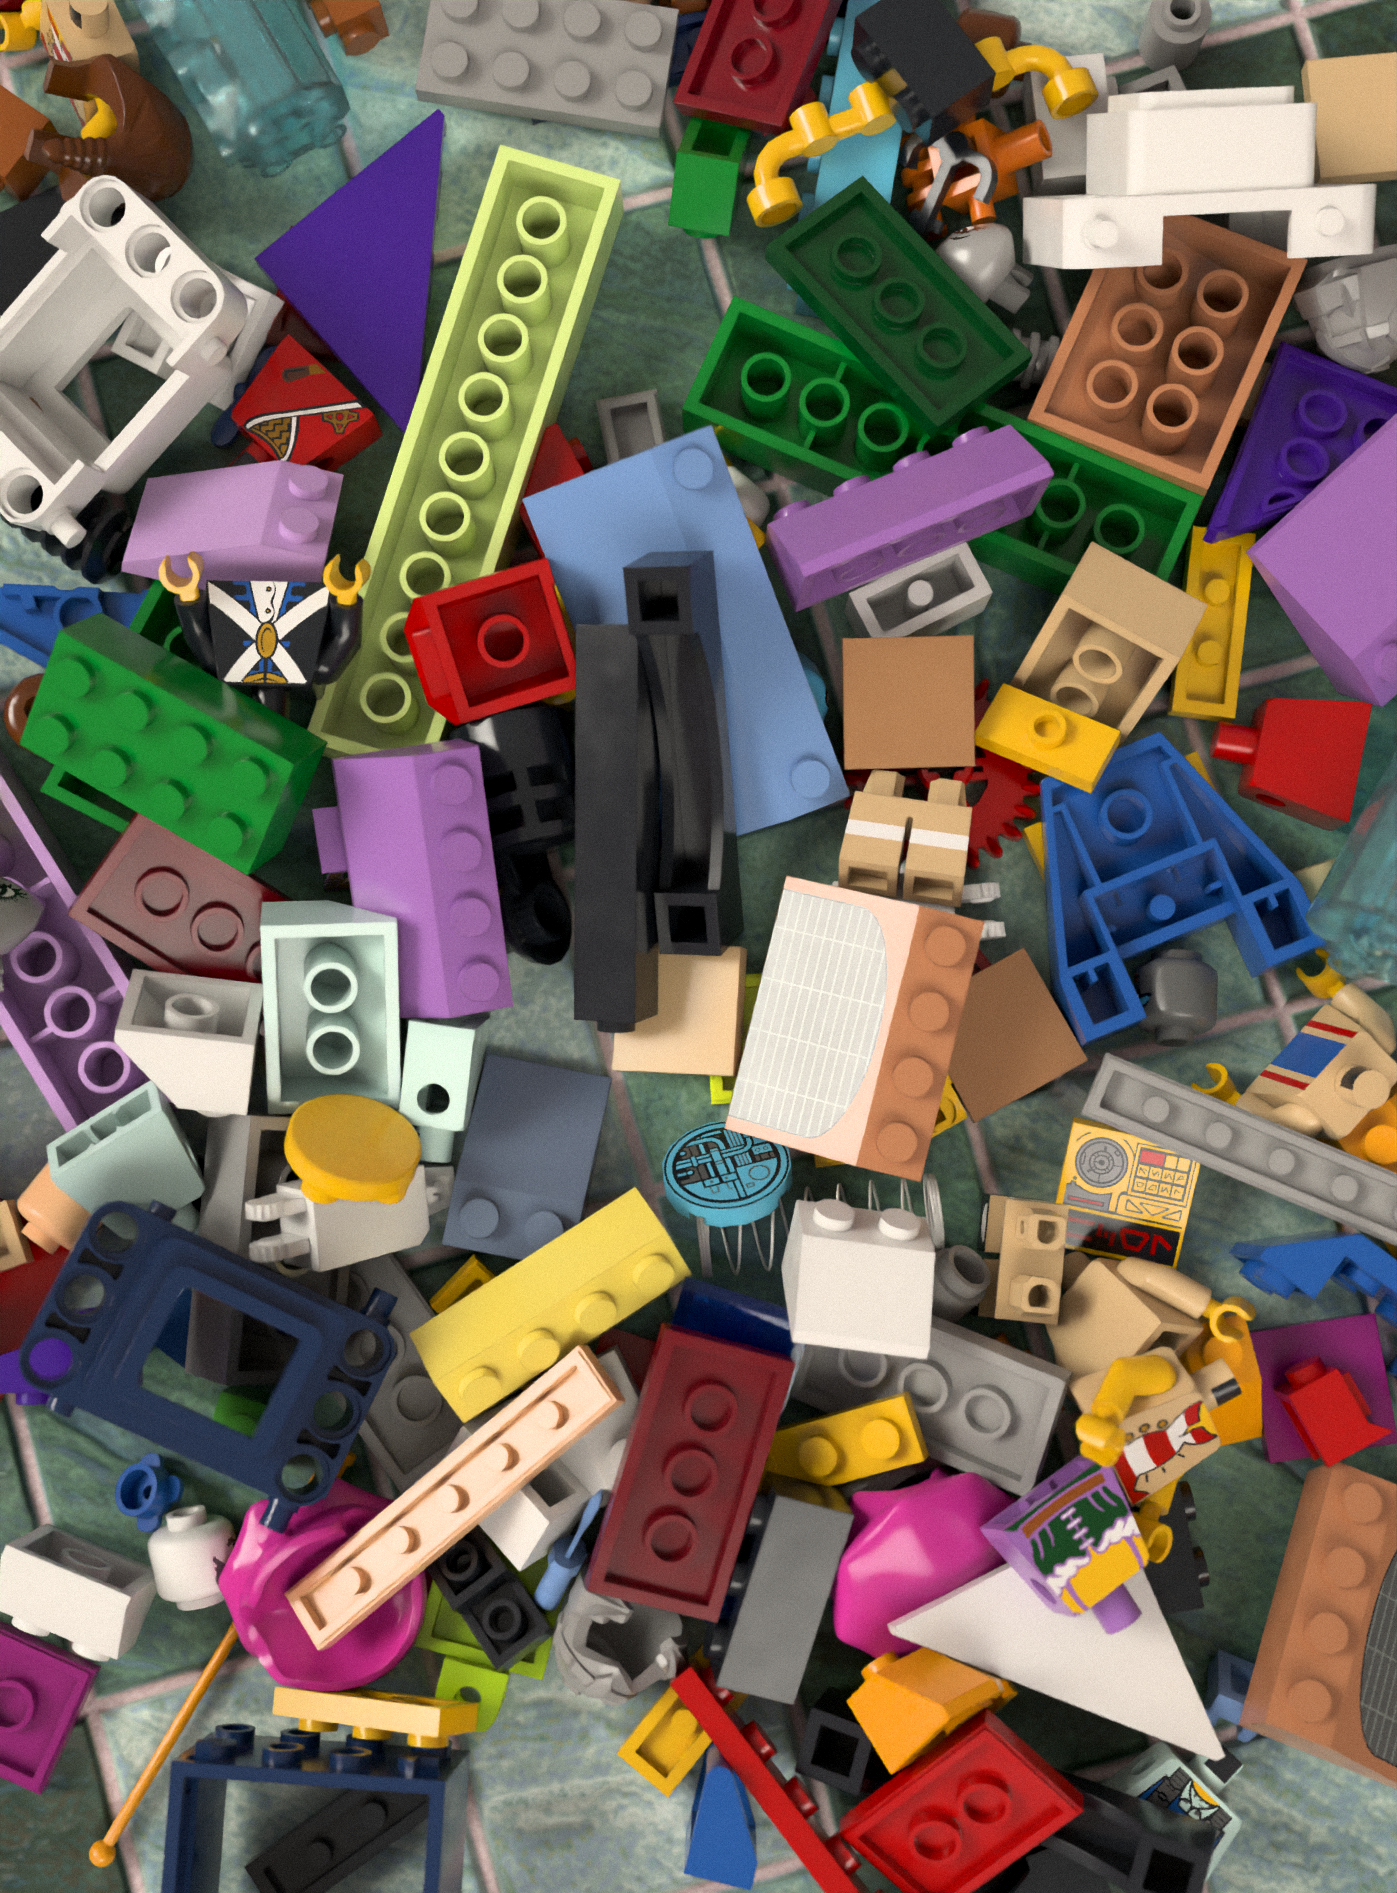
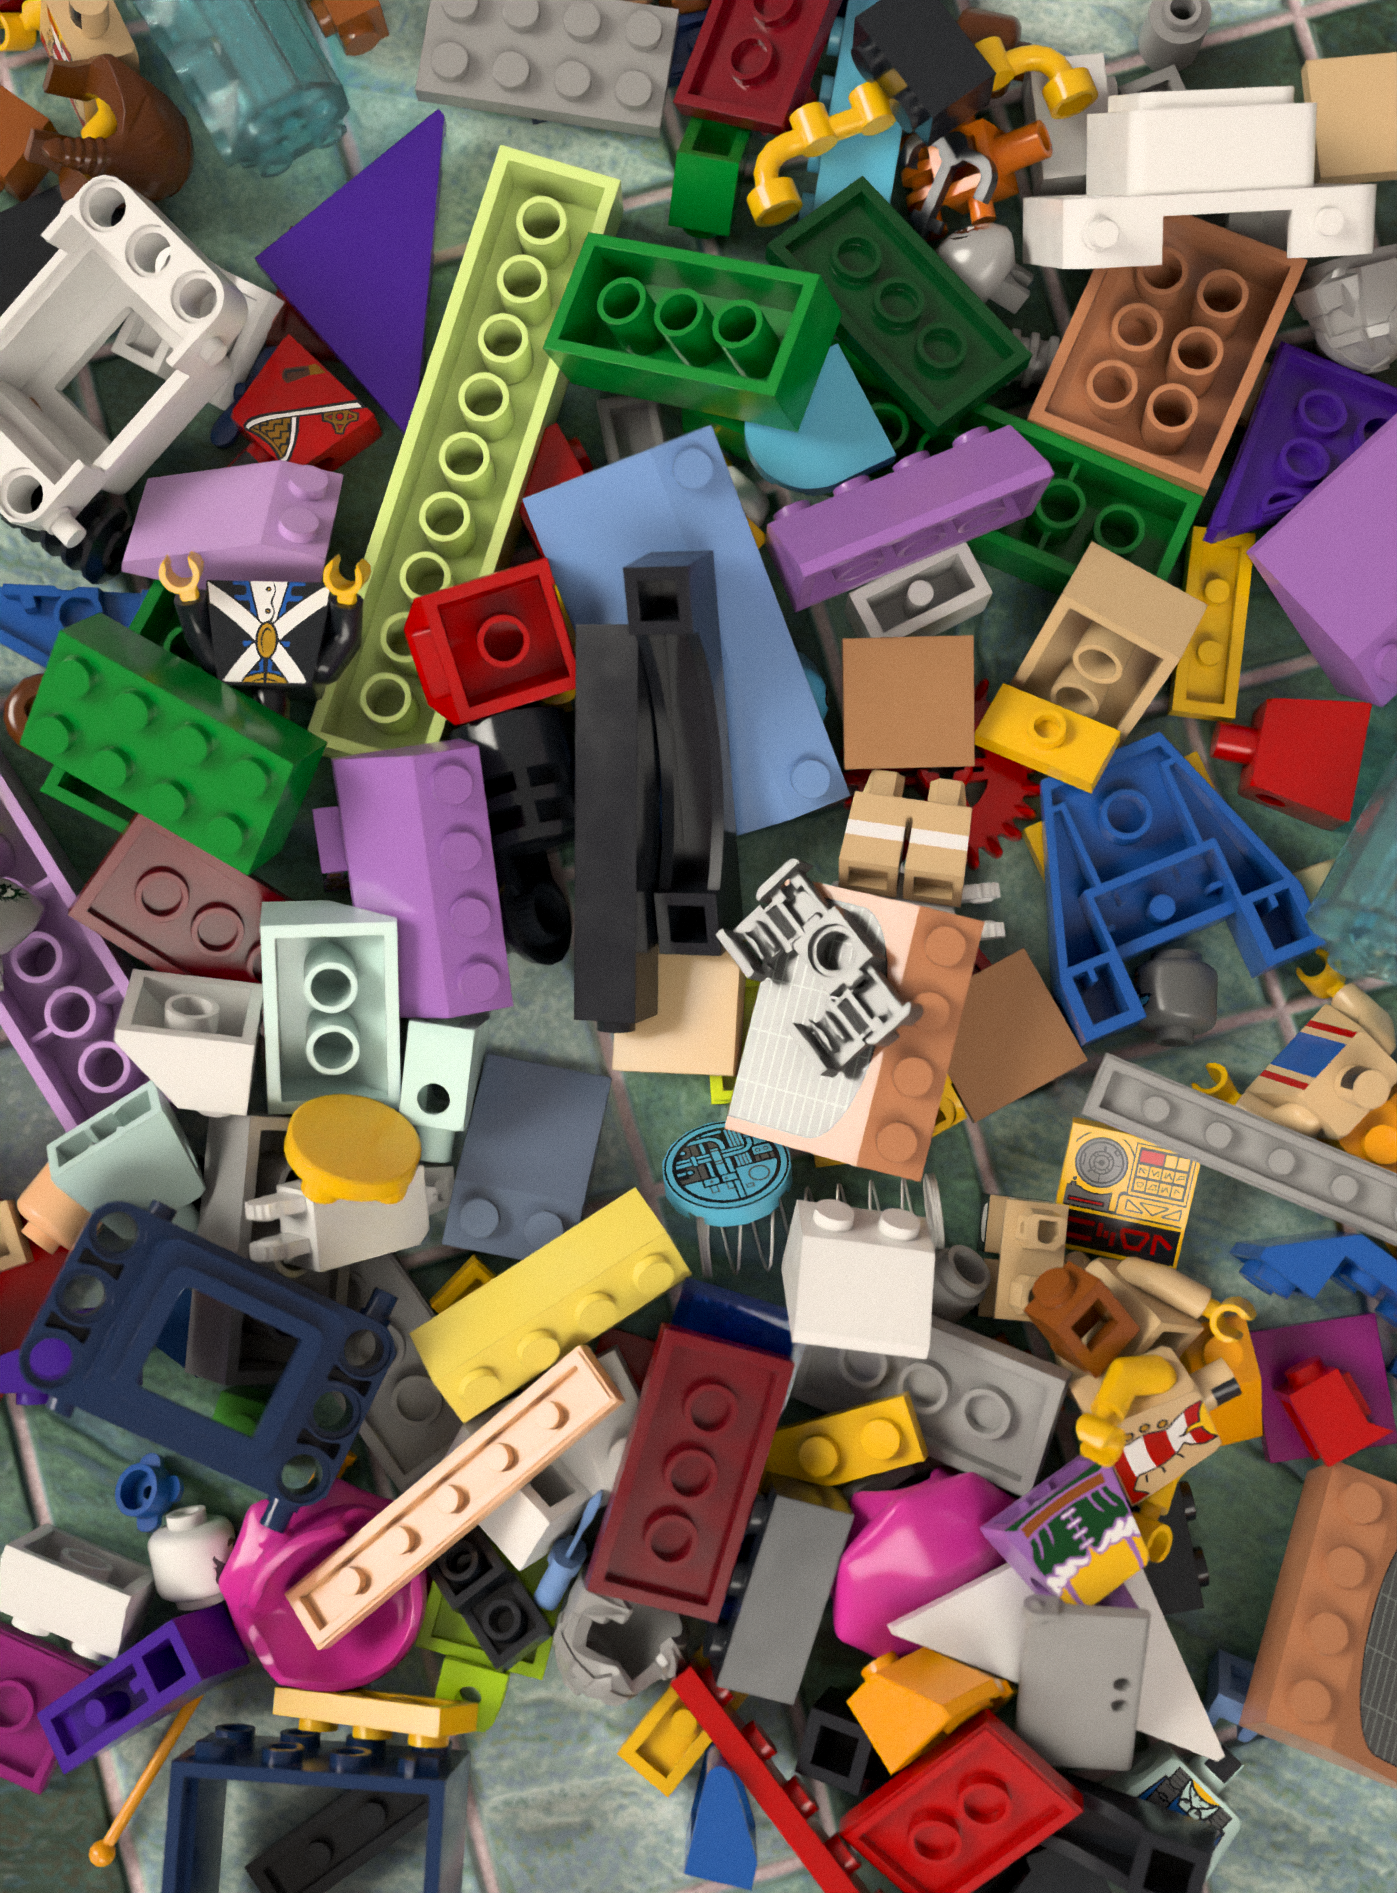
(143, 1685): none -> dark purple slope
(694, 330): none -> green brick
(805, 916): none -> piece
(835, 439): none -> medium azure tile
(1068, 1306): none -> dark orange brick
(1071, 1675): none -> light grey door

